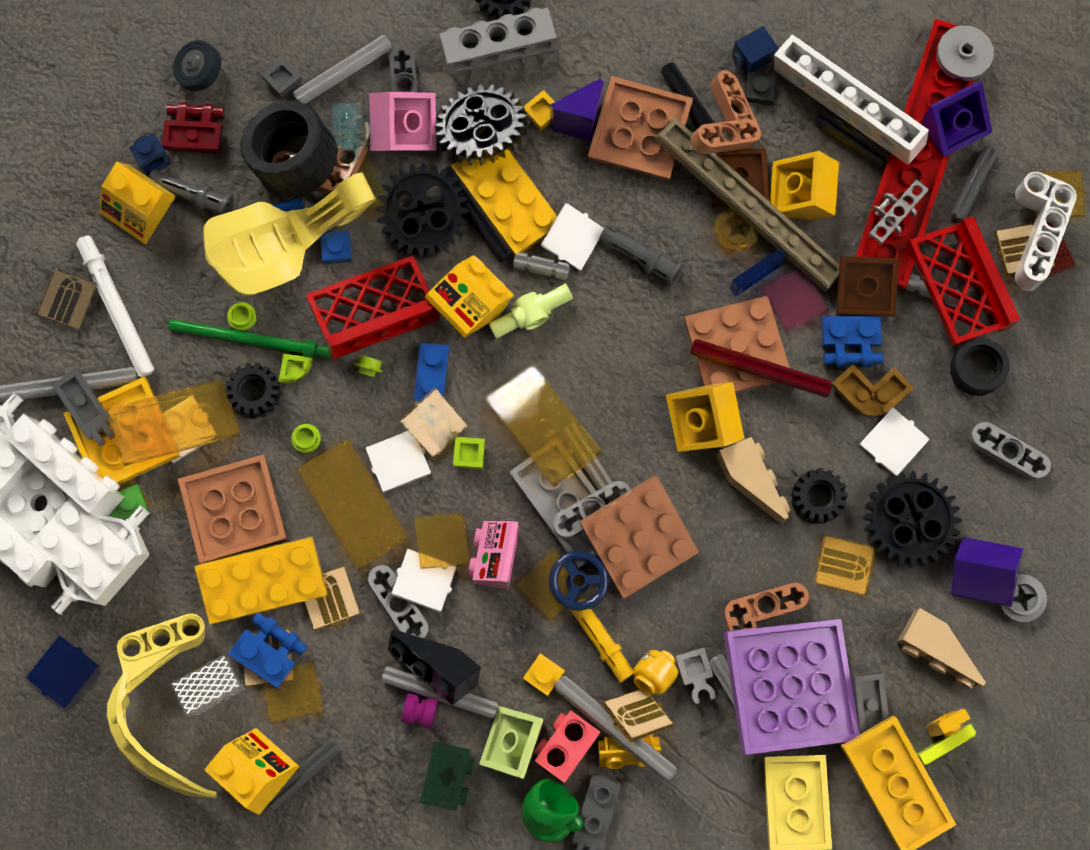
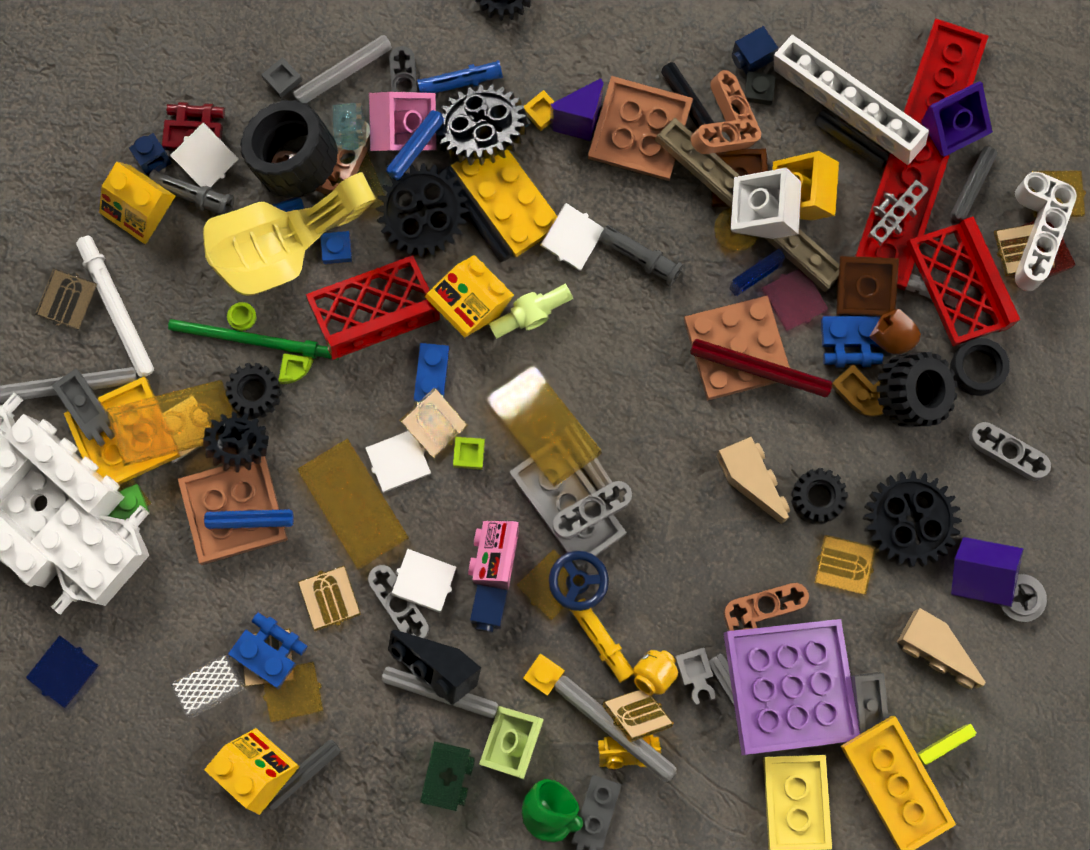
(135, 671): light yellow piece -> none
(197, 65): black wheel -> none
(204, 156): none -> white piece
(234, 442): none -> black gear
(249, 519): none -> blue axle
(261, 580): yellow plate -> none
(306, 438): lime plate -> none
(368, 365): lime plate -> none
(415, 145): none -> blue axle
(420, 711): magenta wheel -> none
(441, 541): clear yellow piece -> none
(461, 78): none -> blue pin
(488, 52): light grey brick -> none
(488, 608): none -> dark blue brick
(541, 266): light grey axle -> none
(572, 750): coral brick -> none
(639, 536): nougat plate -> none
(705, 417): yellow slope -> none
(766, 204): none -> white slope
(894, 442): white piece -> none
(896, 333): none -> dark orange brick
(934, 385): none -> black tyre
(948, 723): yellow plate -> none
(957, 63): light grey plate -> none

